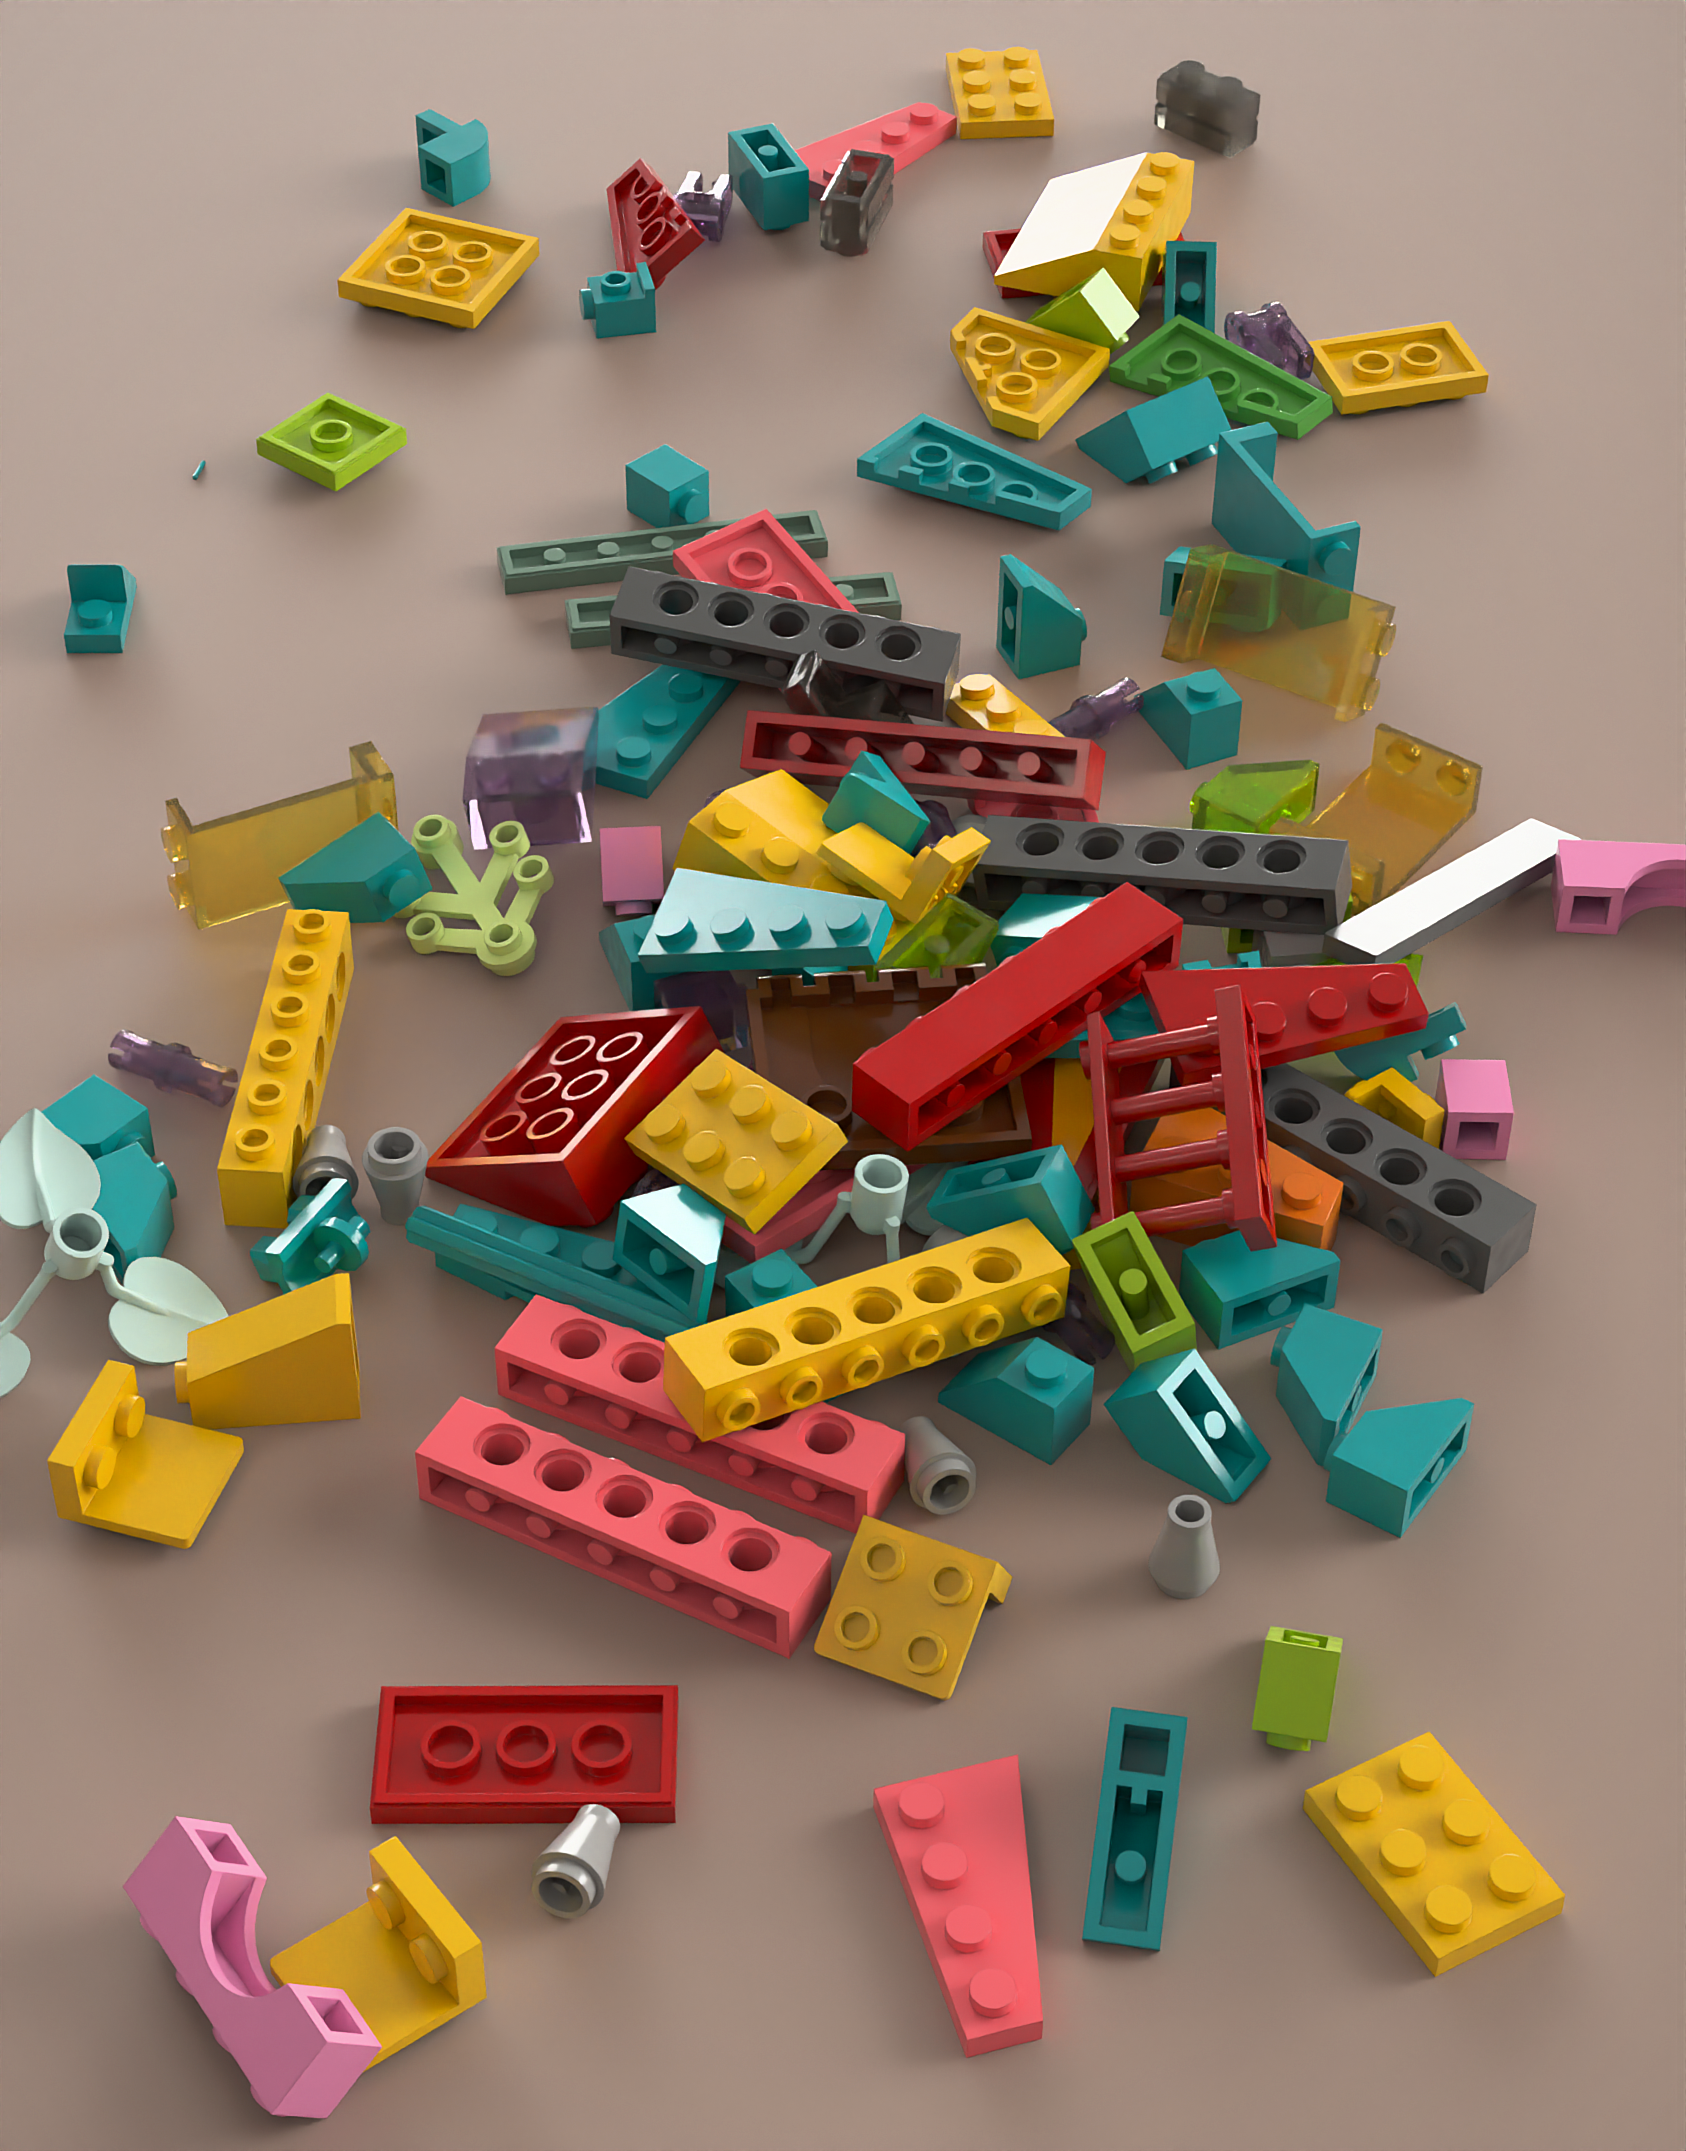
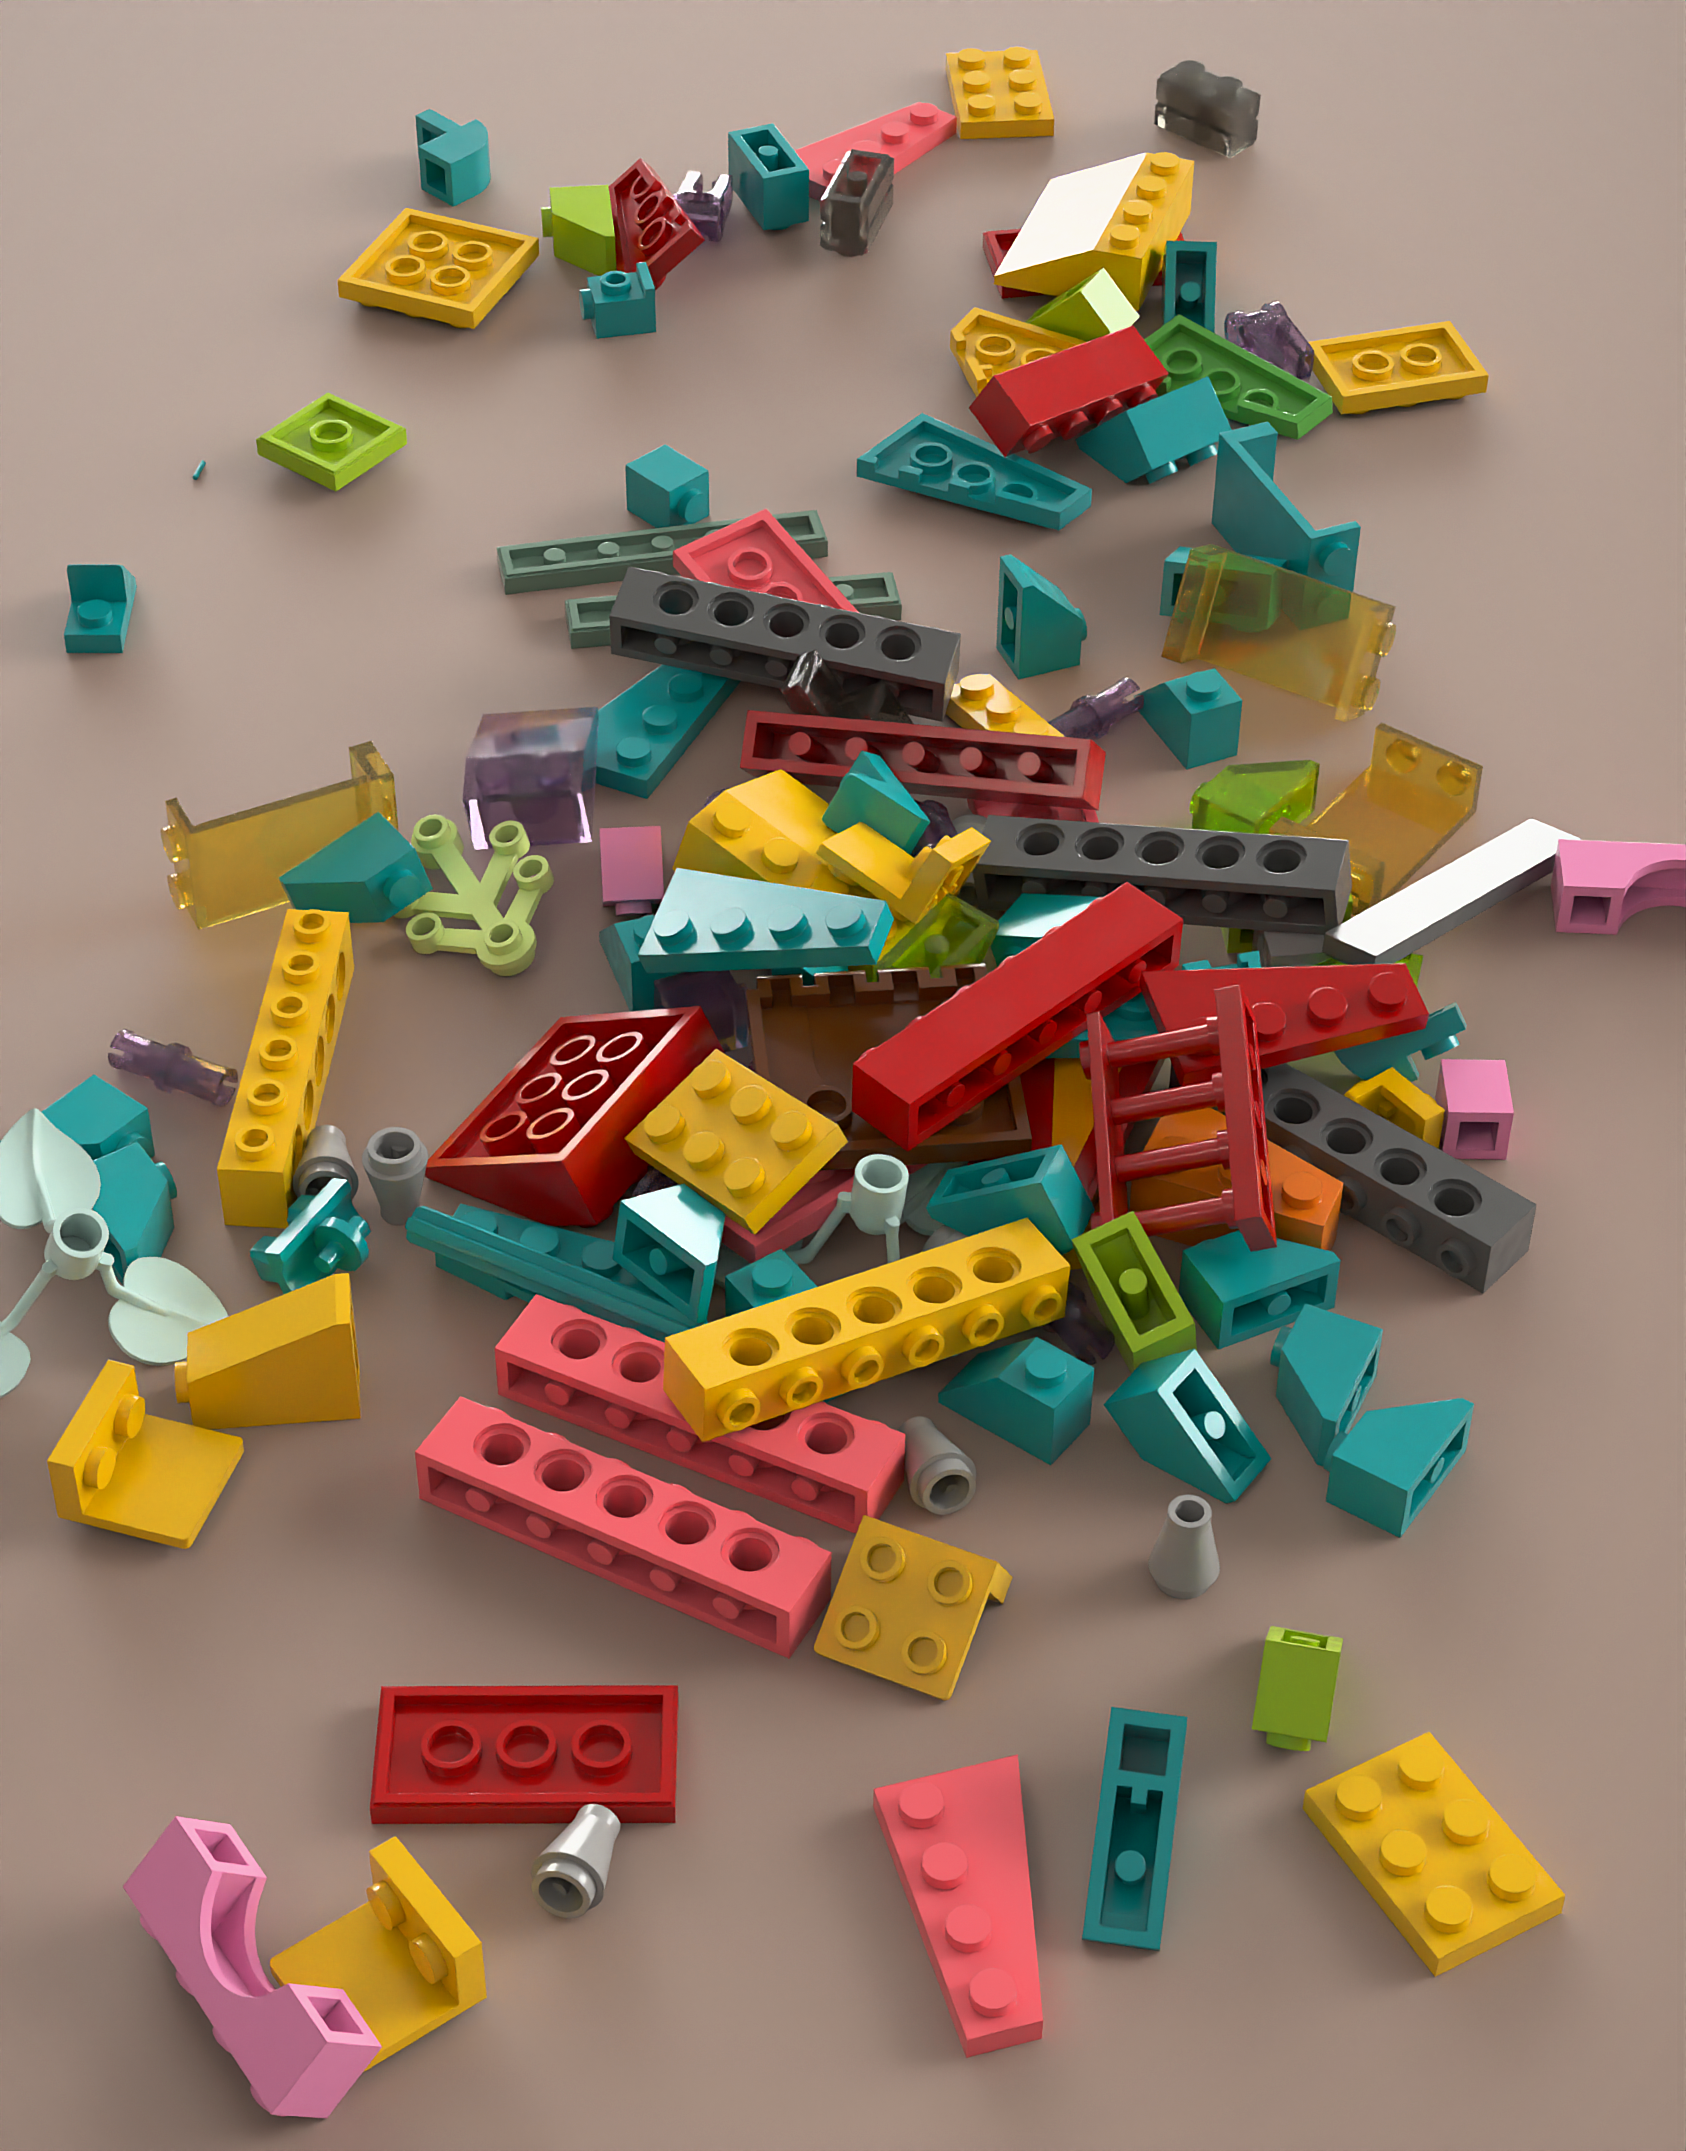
(581, 227): none -> lime slope
(1068, 391): none -> red brick

